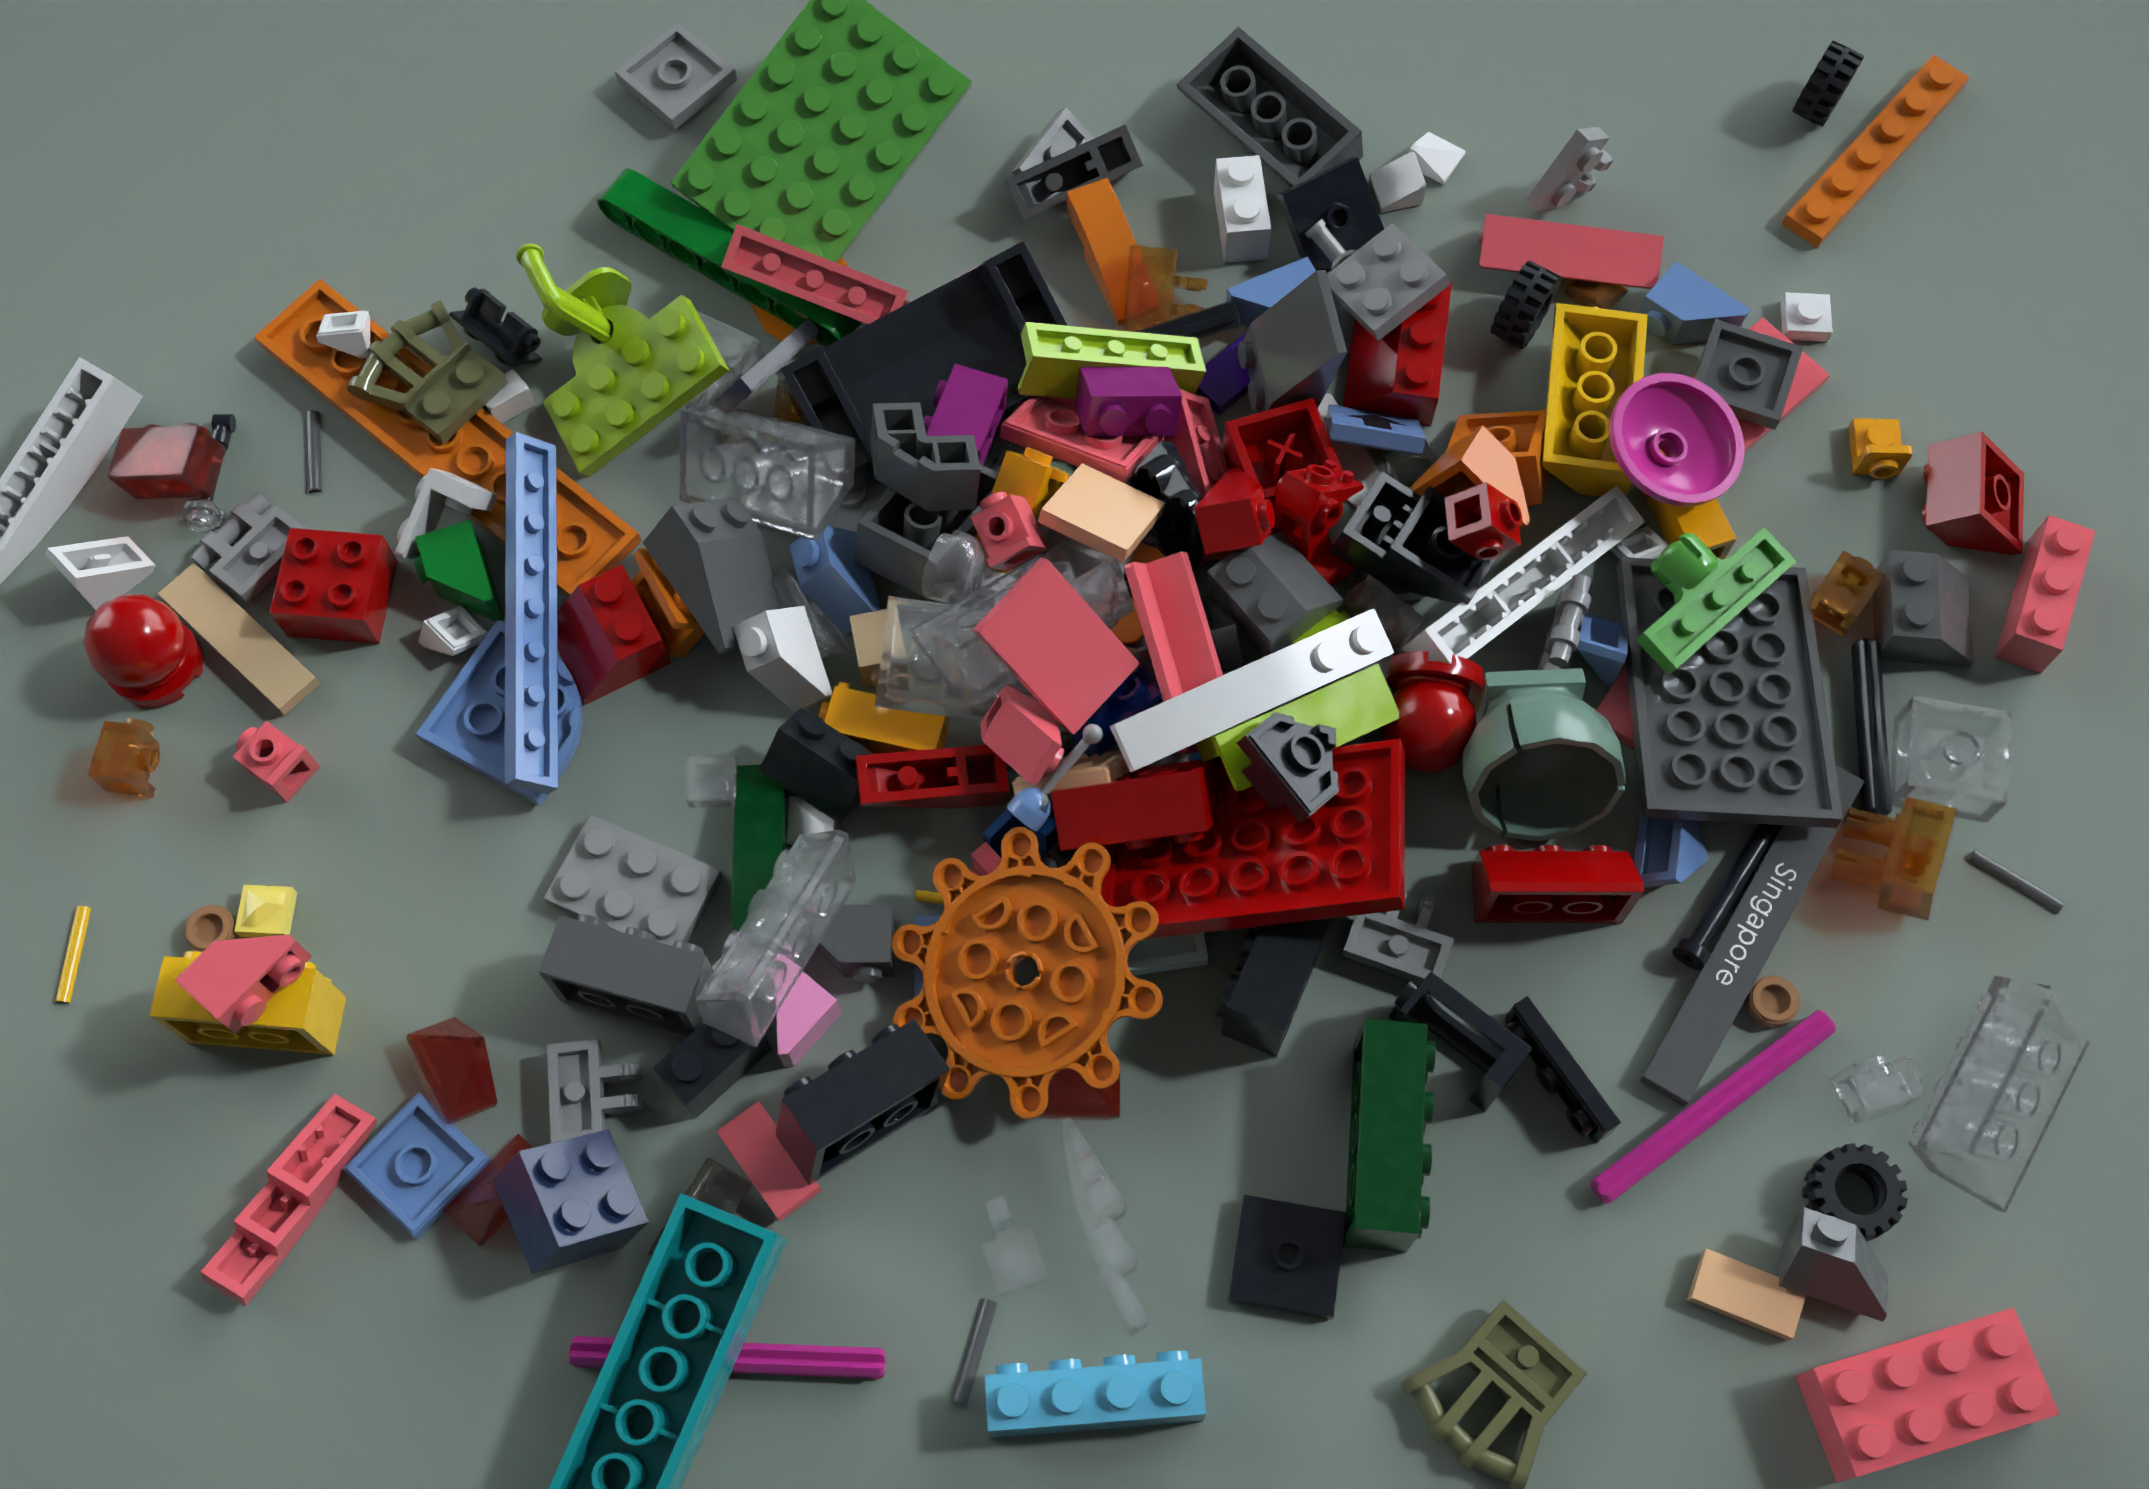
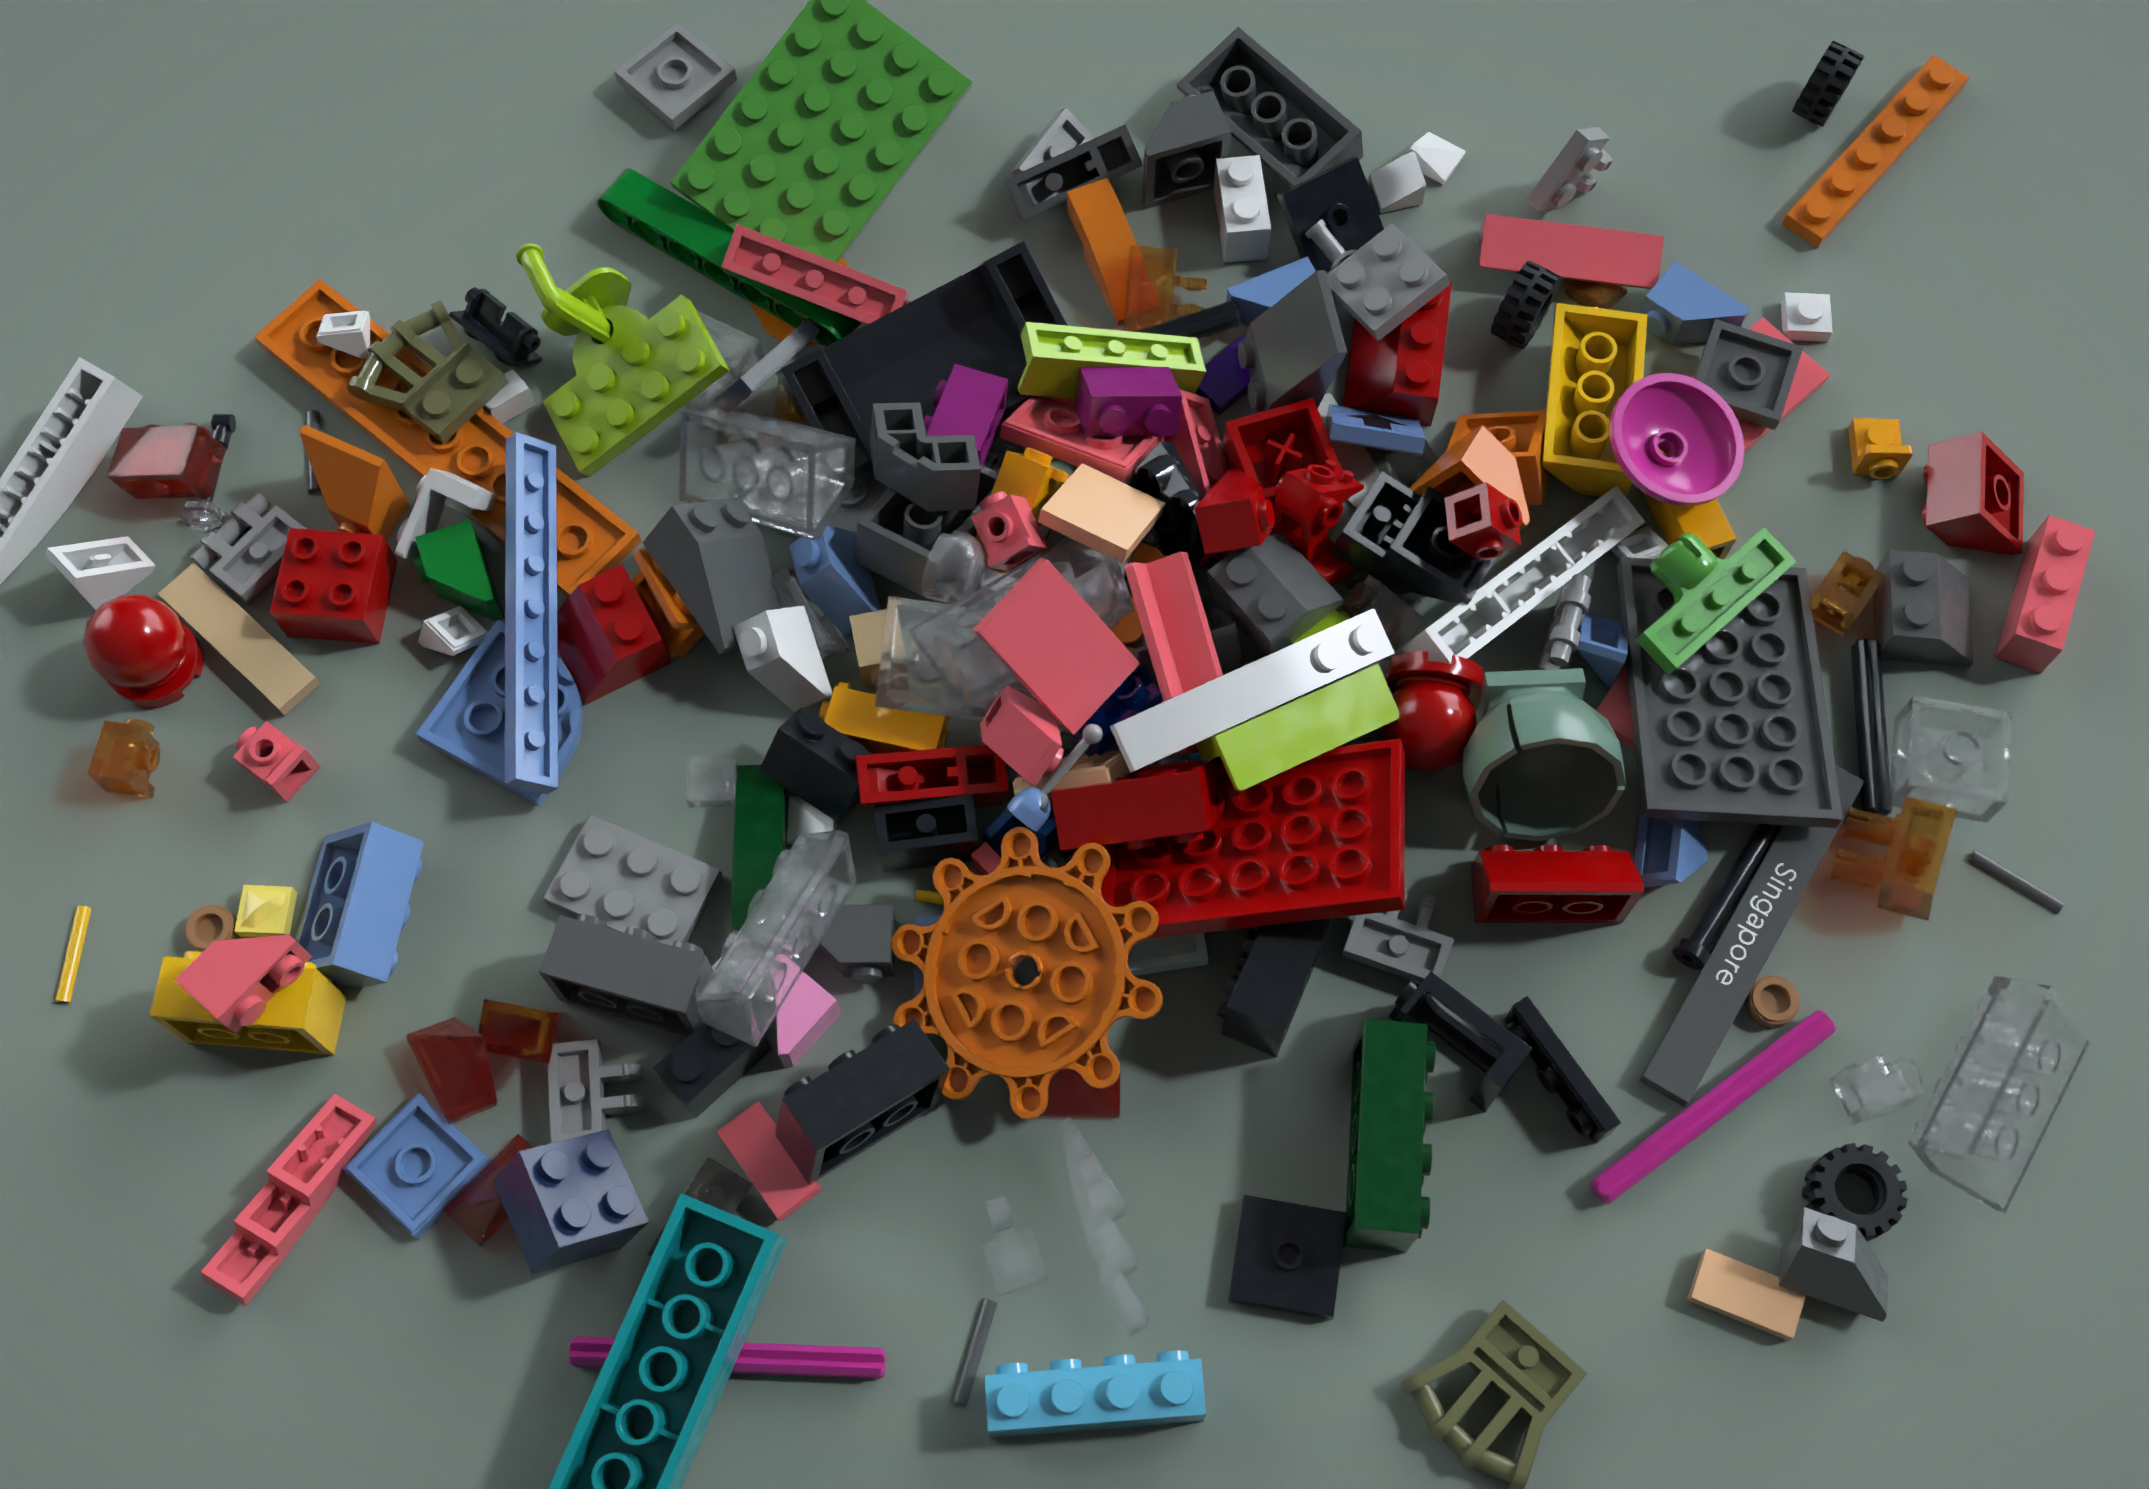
(354, 485): none -> orange slope
(360, 903): none -> medium blue slope
(519, 1030): none -> clear red slope
(926, 832): none -> black brick
(1185, 150): none -> dark grey slope
(1291, 764): black plate -> none
(1926, 1394): coral brick -> none

